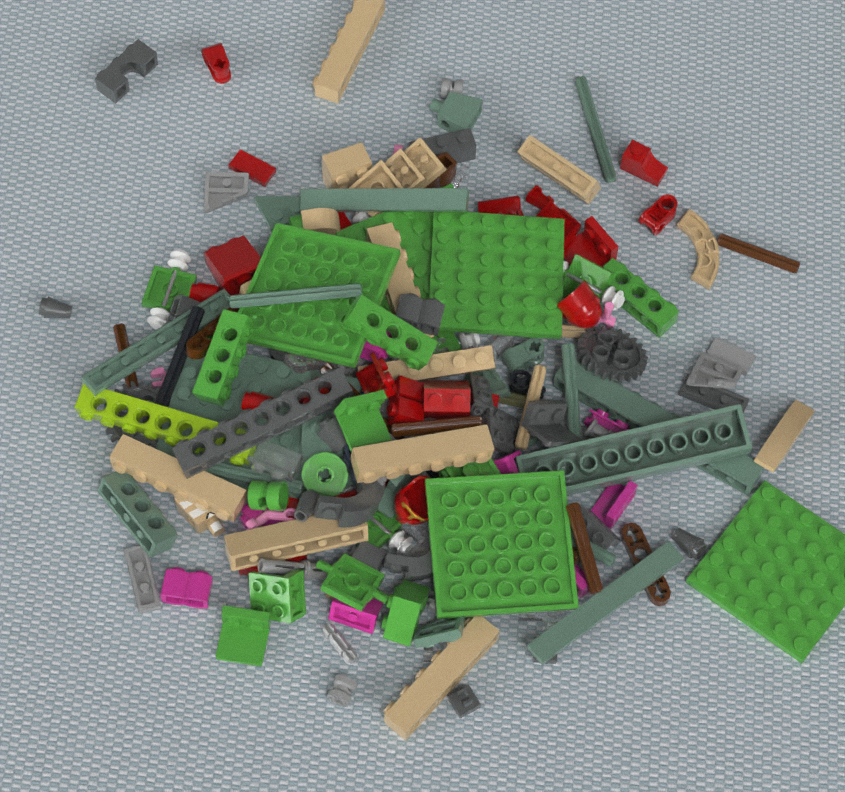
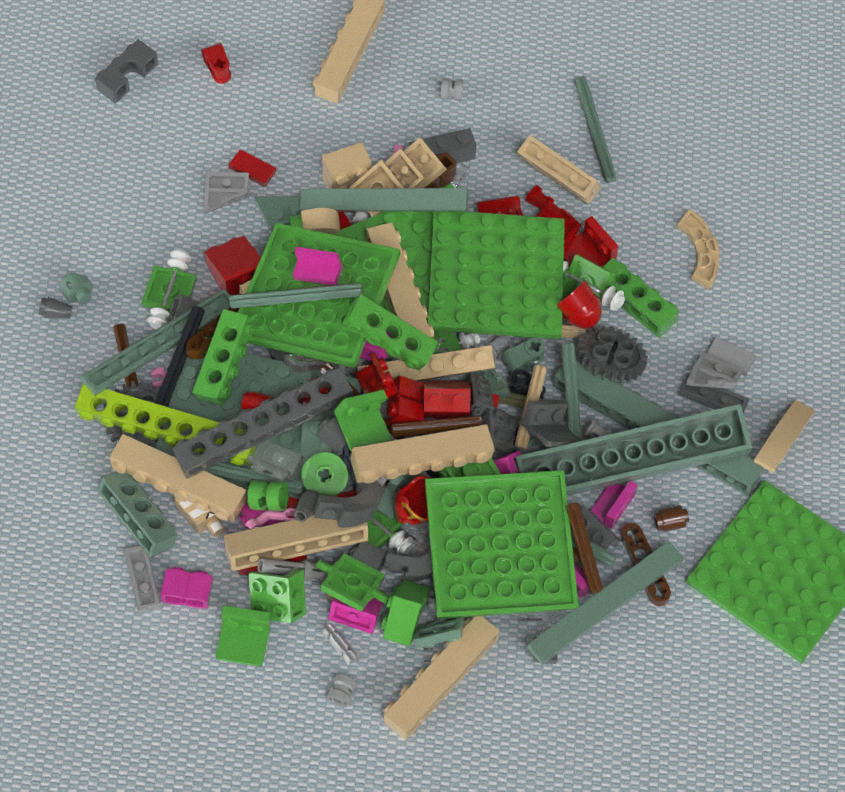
(81, 288): none -> sand green piece
(203, 291): red brick -> none
(317, 266): none -> dark pink panel
(420, 313): dark grey brick -> none
(457, 111): sand green torso -> none
(464, 701): dark grey tile -> none
(603, 420): dark pink hinge -> none
(606, 316): bright pink bar -> none
(641, 163): red arch -> none
(658, 217): red piece -> none
(671, 518): none -> reddish brown brick
(689, 543): dark grey cone -> none
(758, 253): reddish brown axle -> none

